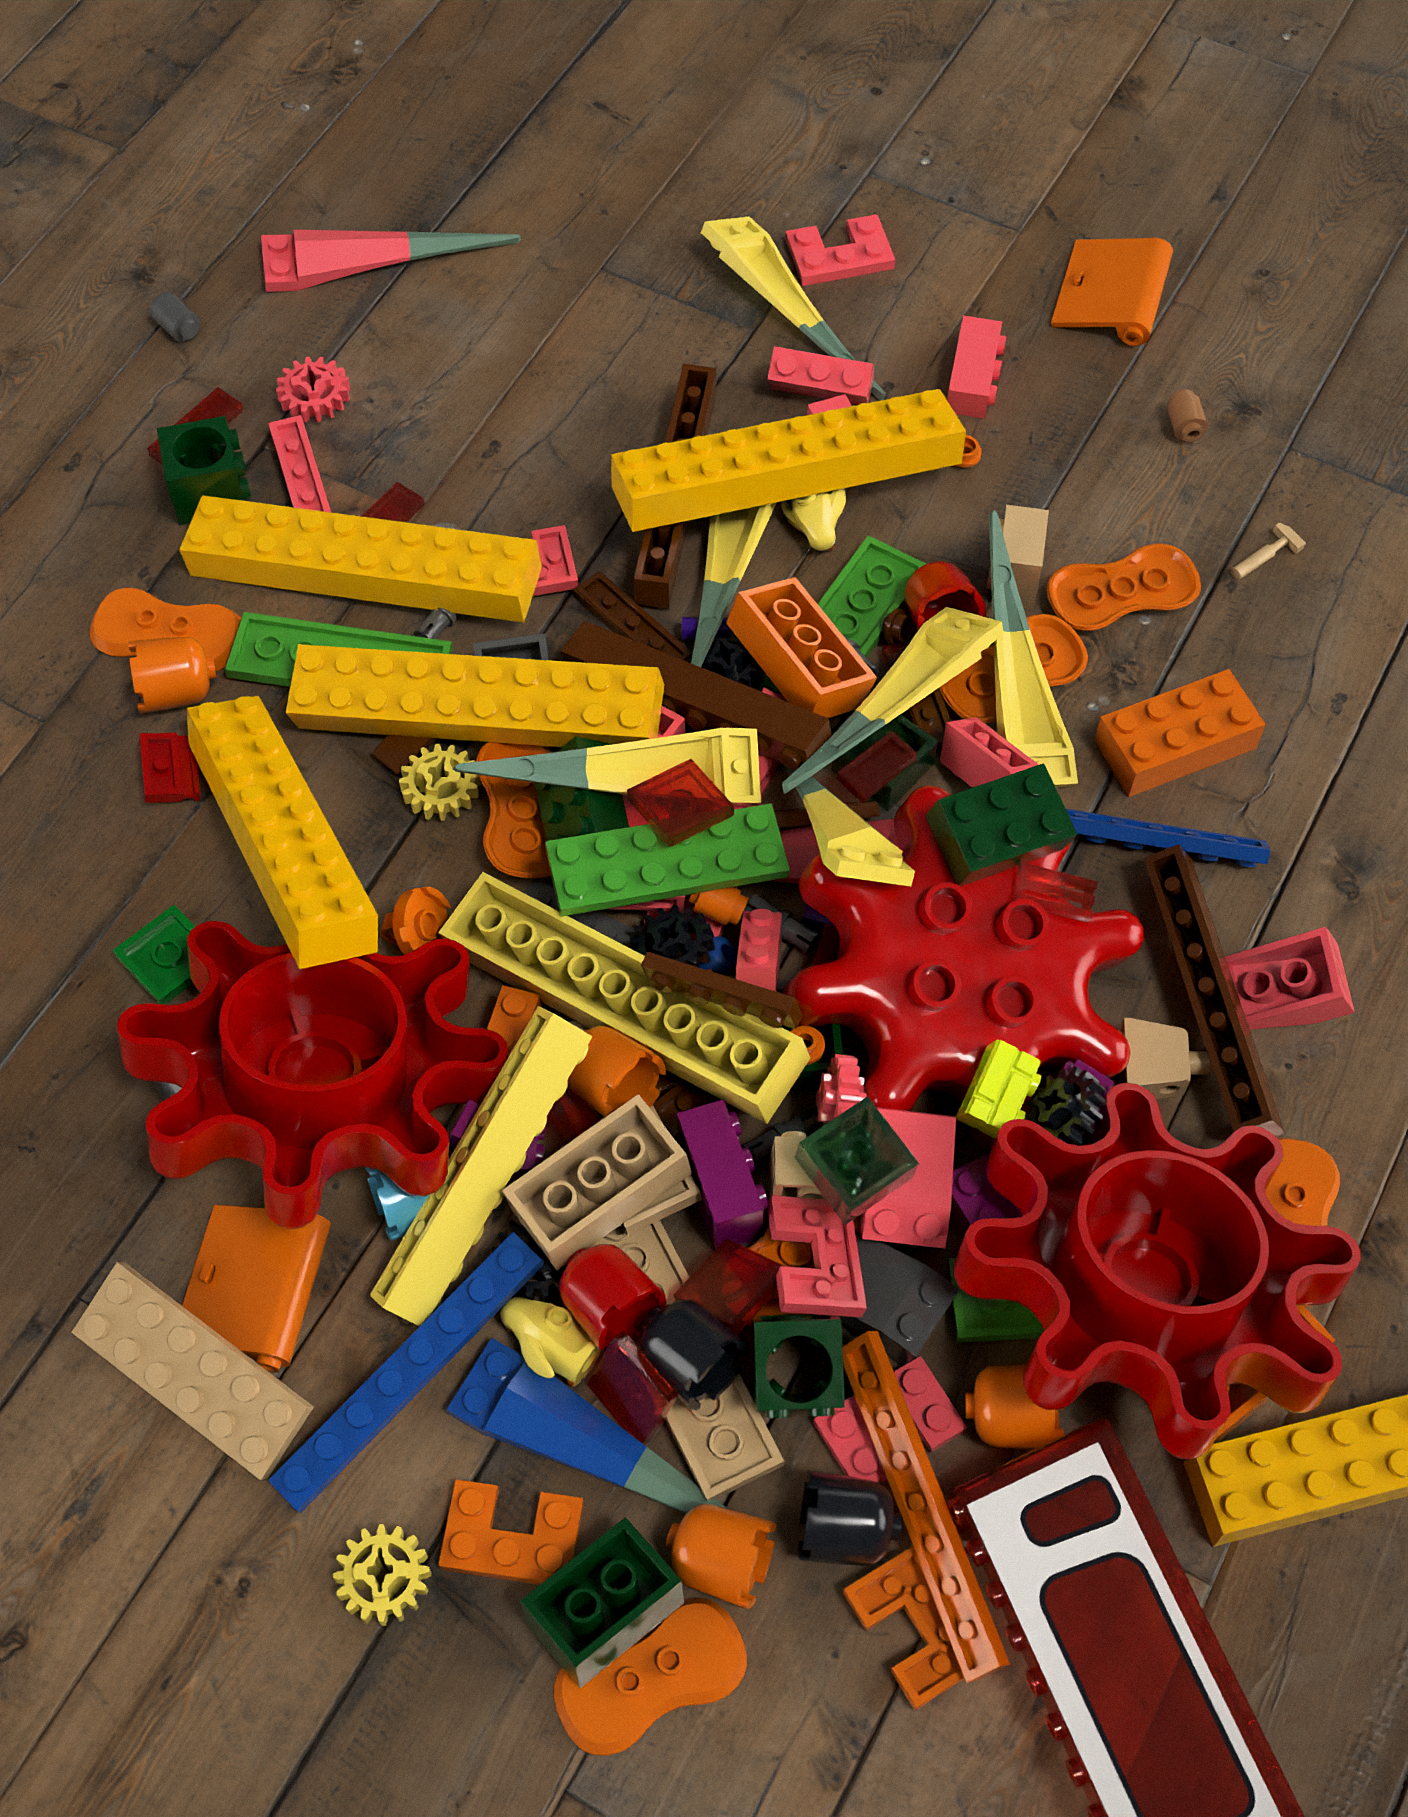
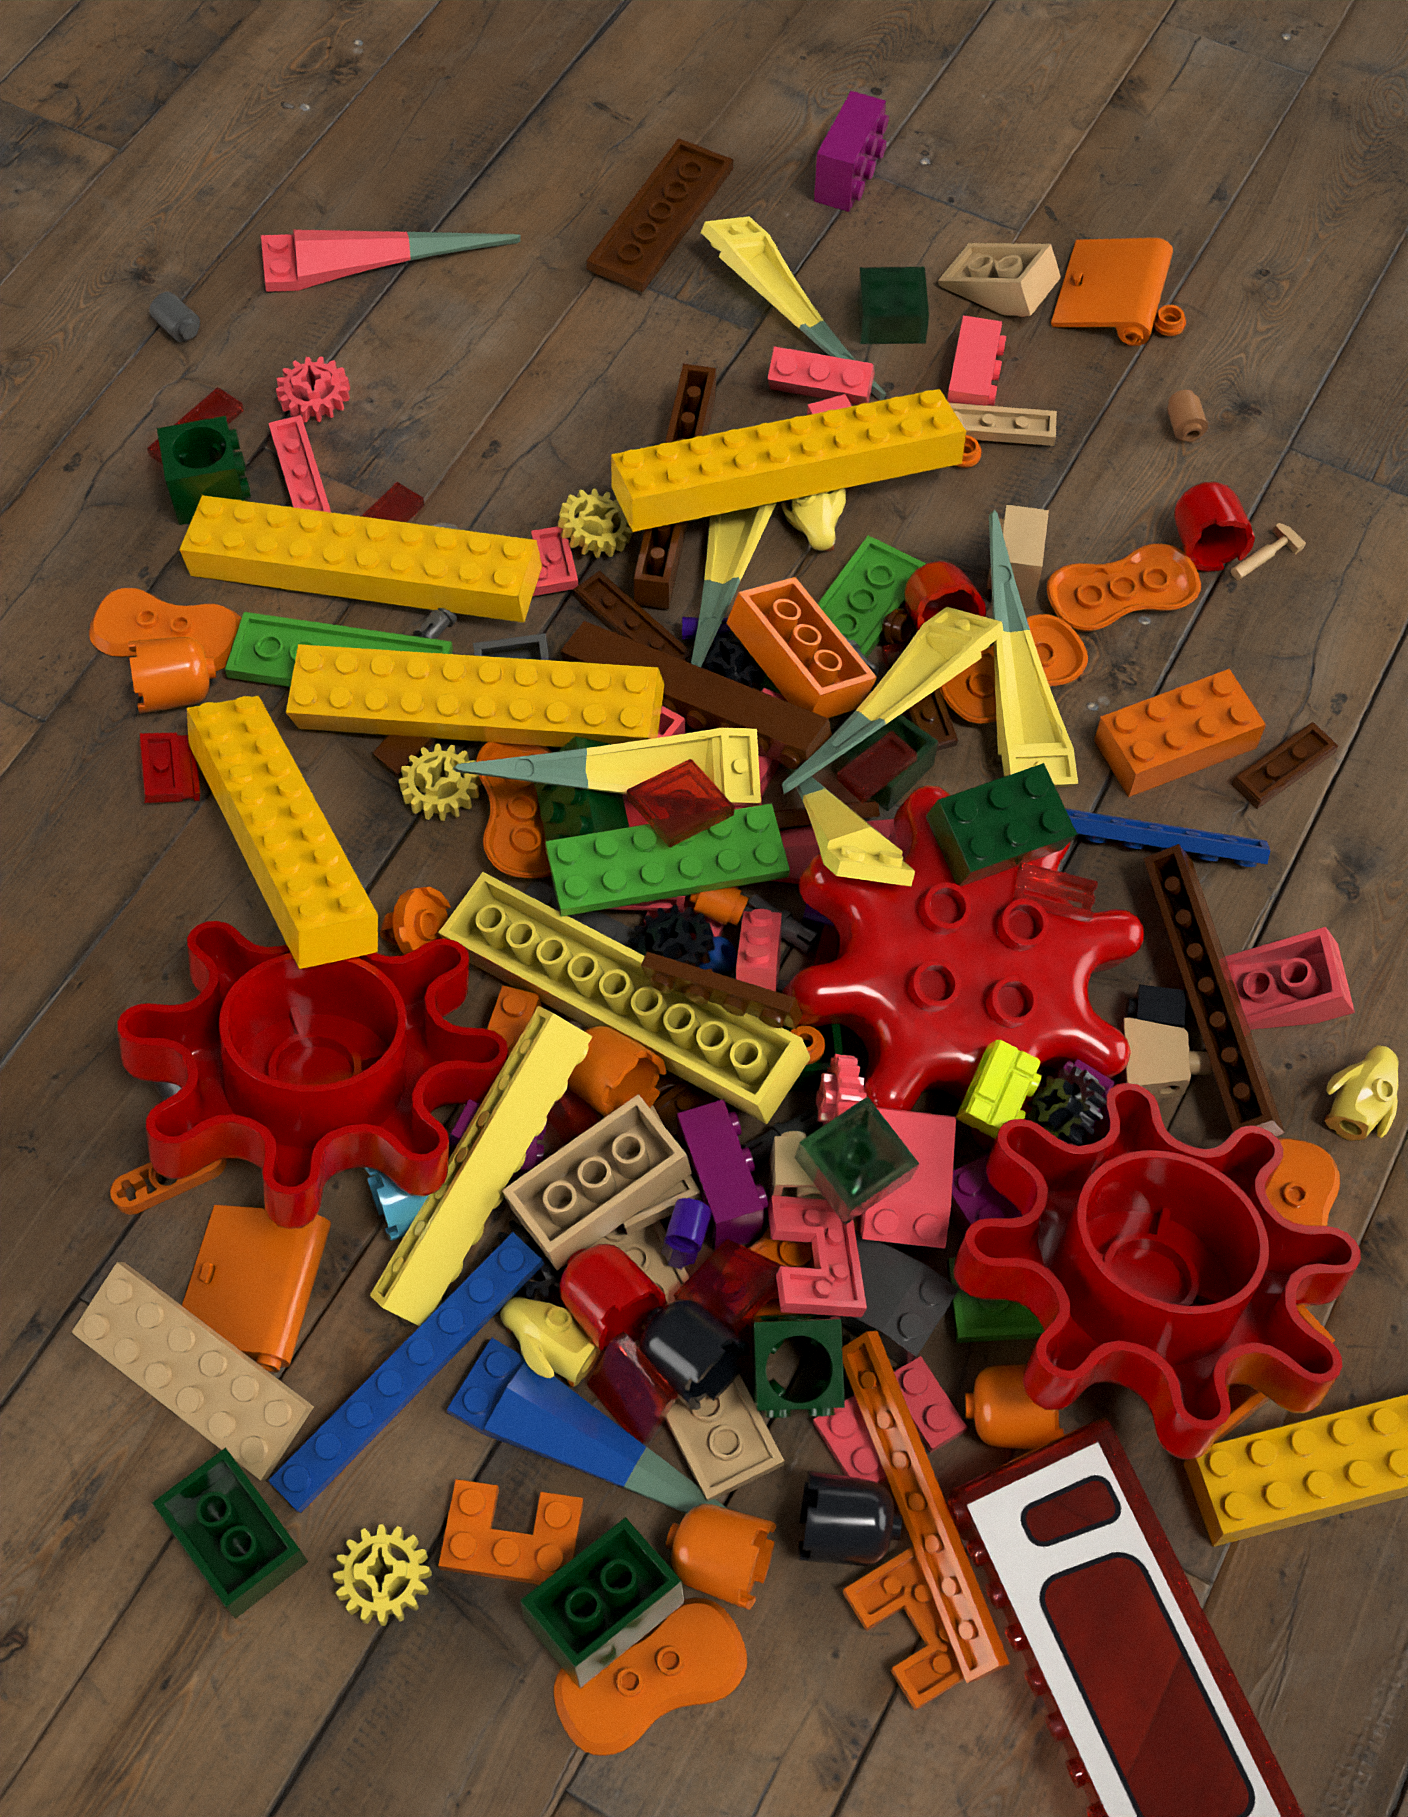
(145, 1199): none -> orange beam
(159, 955): green plate -> none
(230, 1533): none -> dark green brick
(594, 523): none -> light yellow gear
(660, 215): none -> reddish brown plate
(686, 1232): none -> dark purple piece
(850, 151): none -> magenta brick
(865, 255): coral plate -> none
(893, 305): none -> clear green brick
(980, 753): coral brick -> none
(1003, 276): none -> tan slope
(1007, 423): none -> tan plate
(1158, 1005): none -> black brick
(1169, 320): none -> orange plate
(1213, 526): none -> red cylinder
(1284, 765): none -> reddish brown tile
(1365, 1096): none -> light yellow animal

